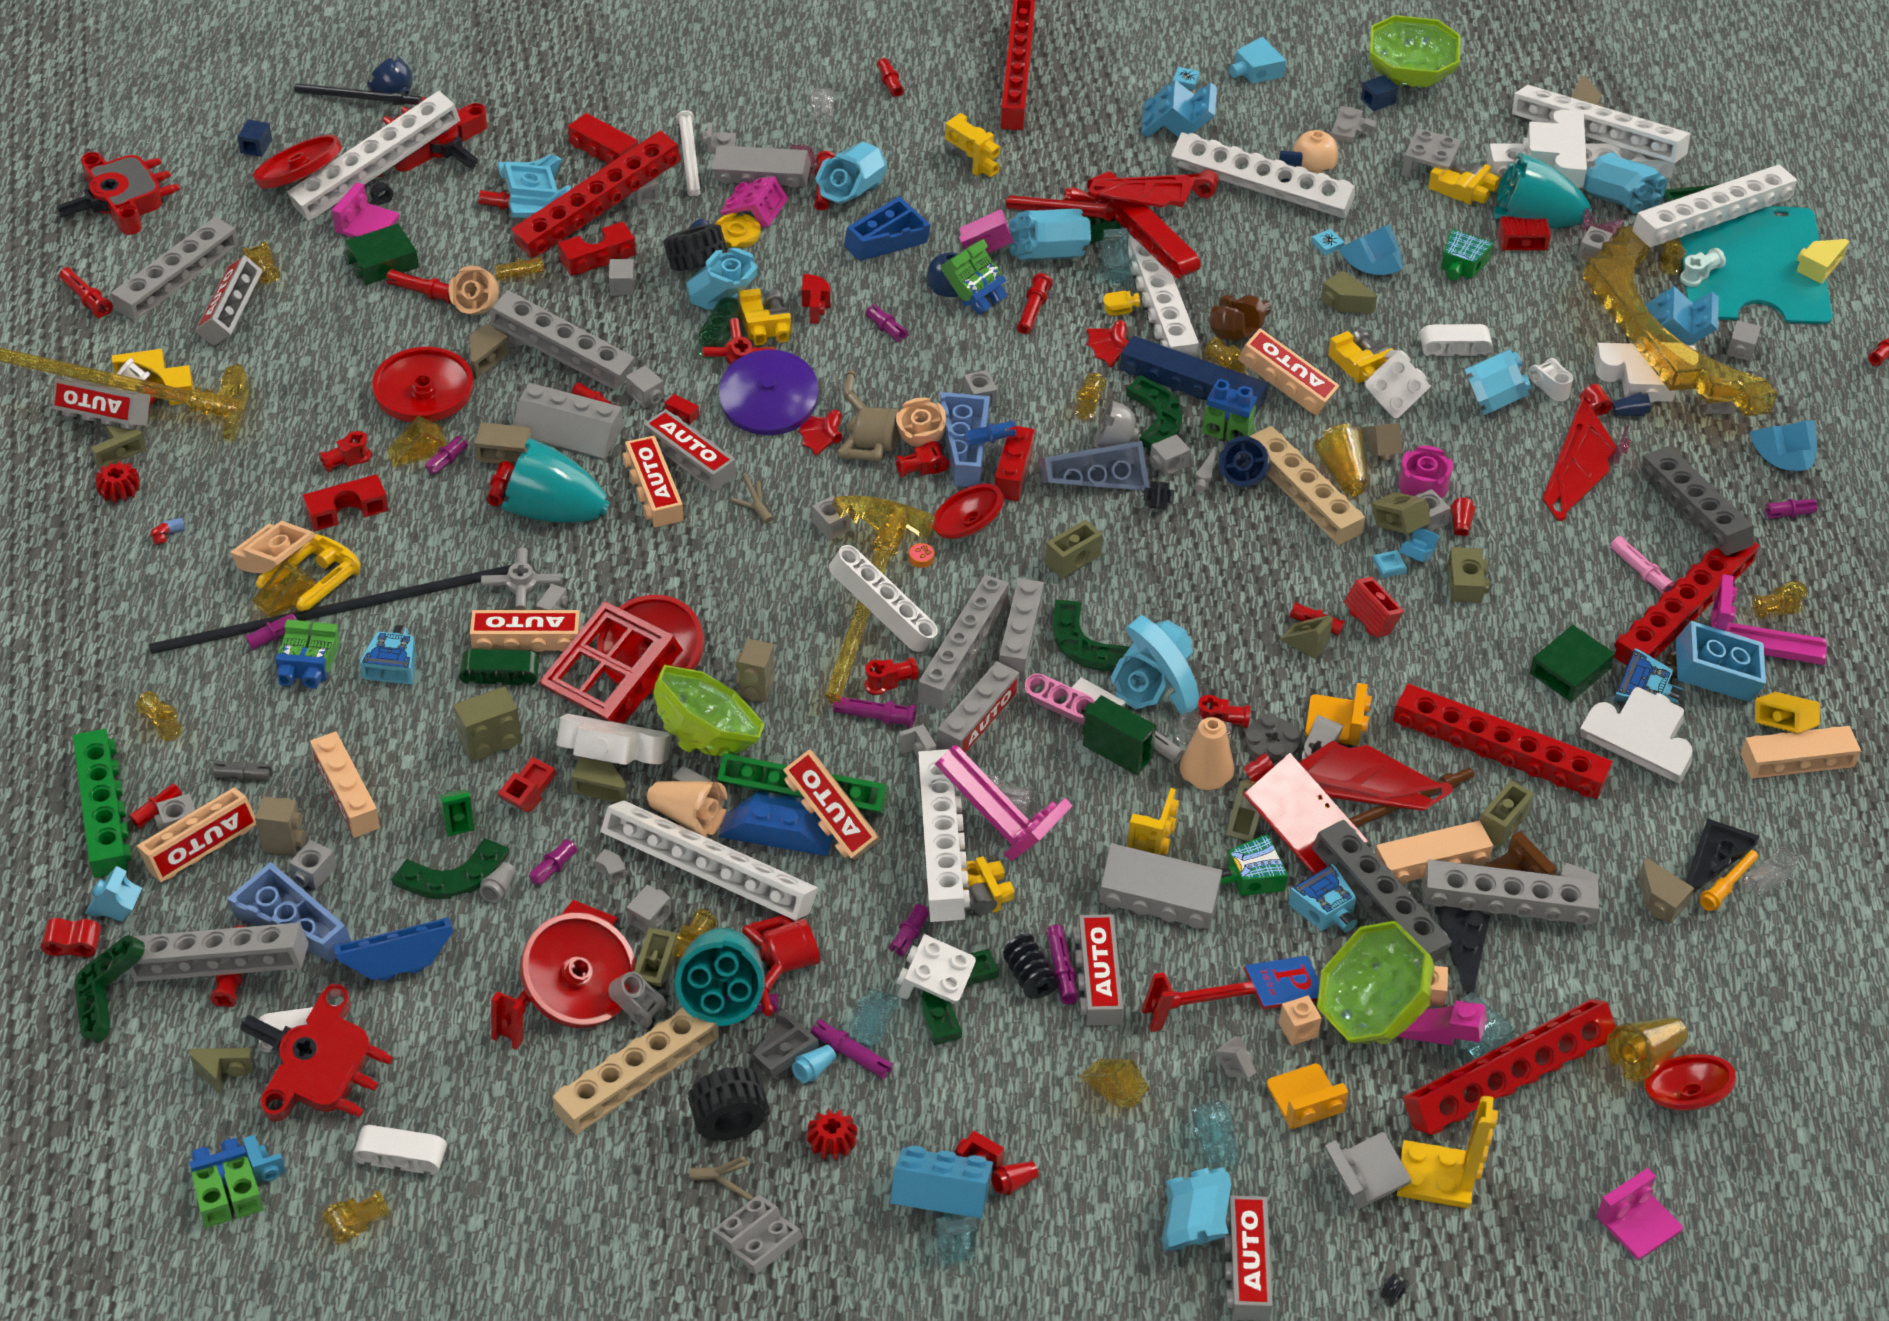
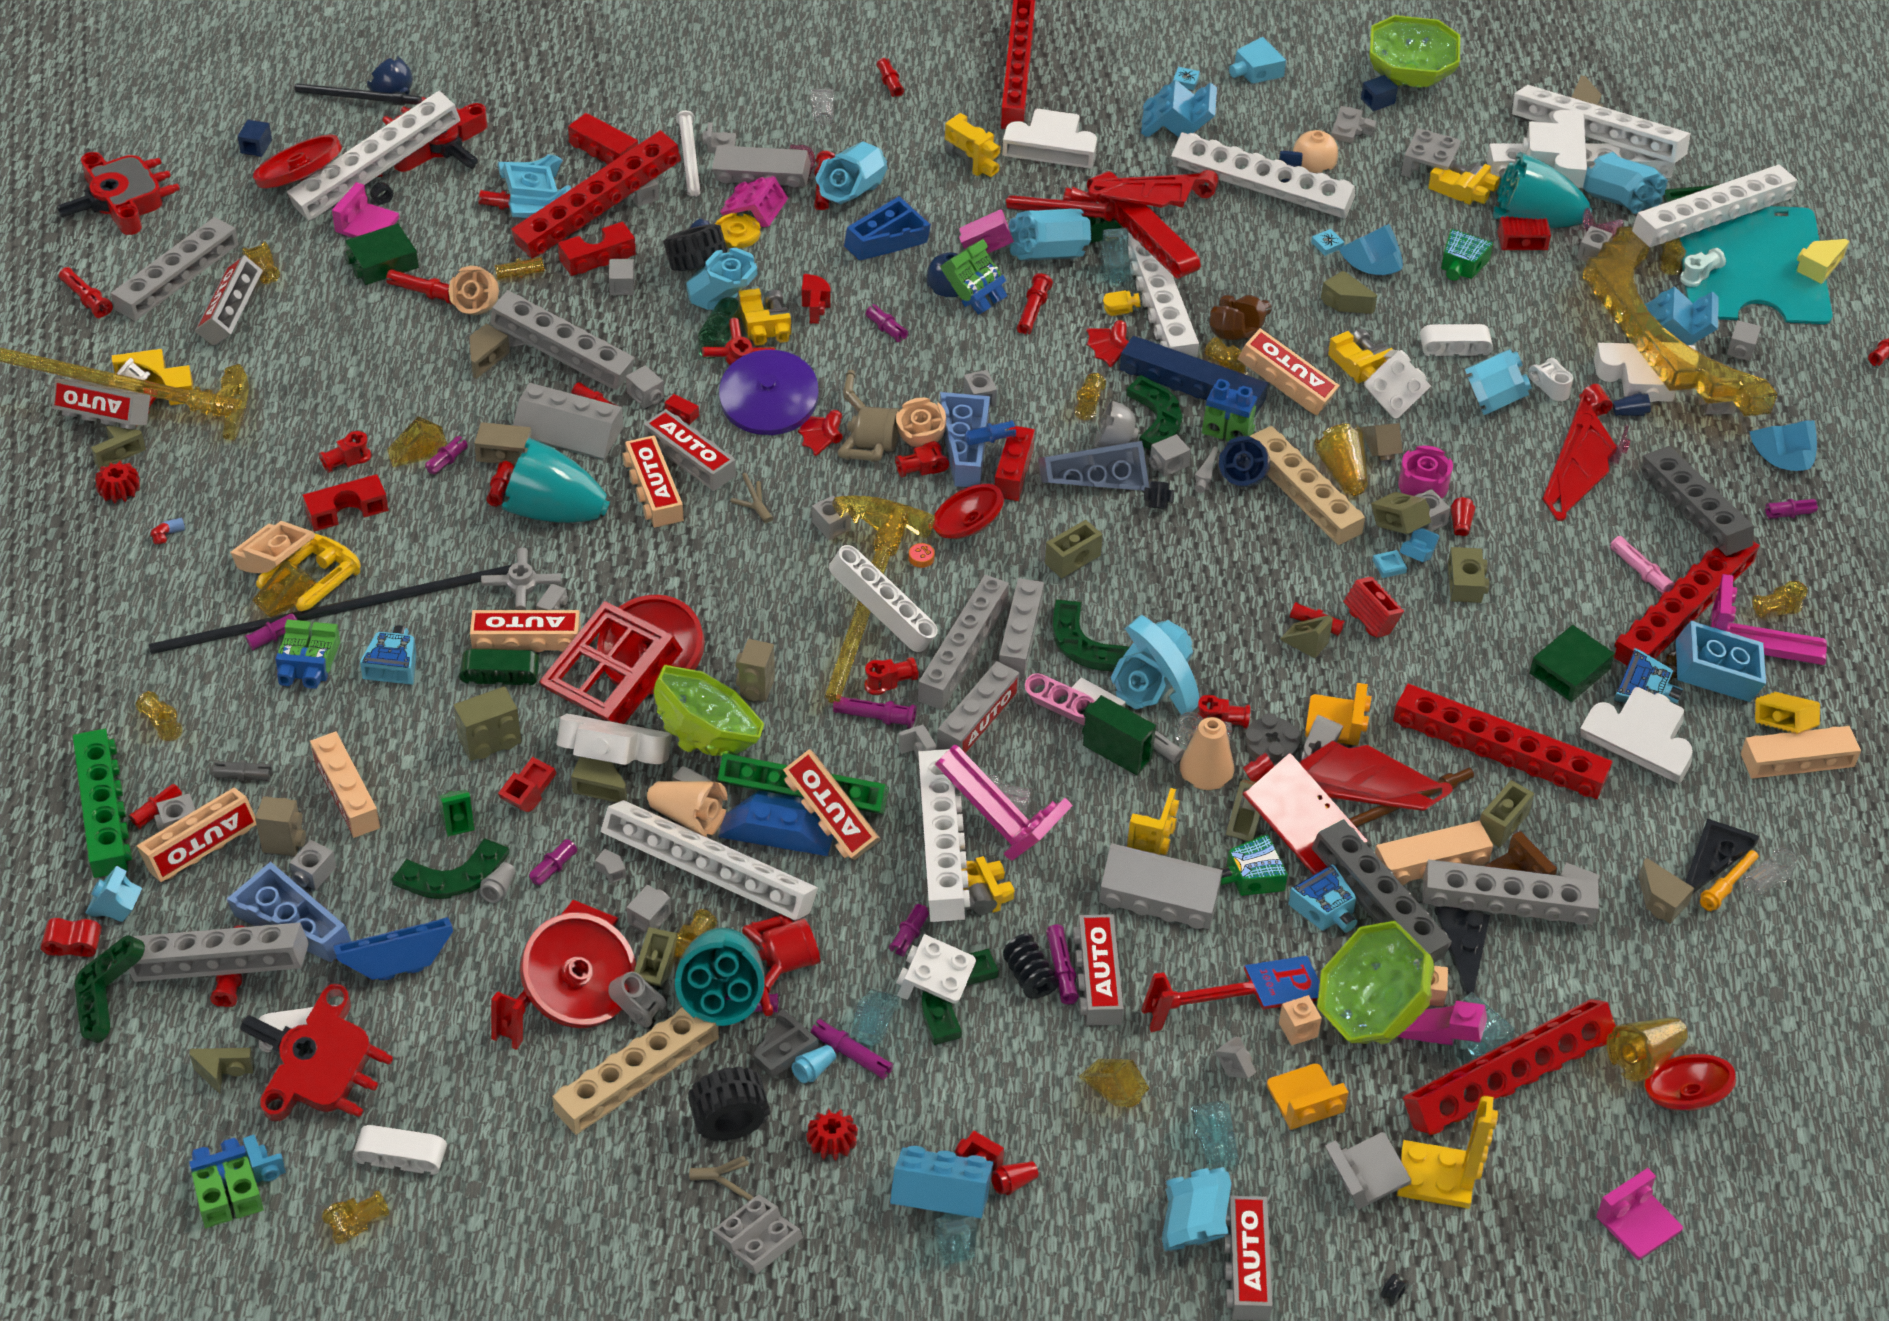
(423, 384): red dish -> none
(1051, 139): none -> white brick

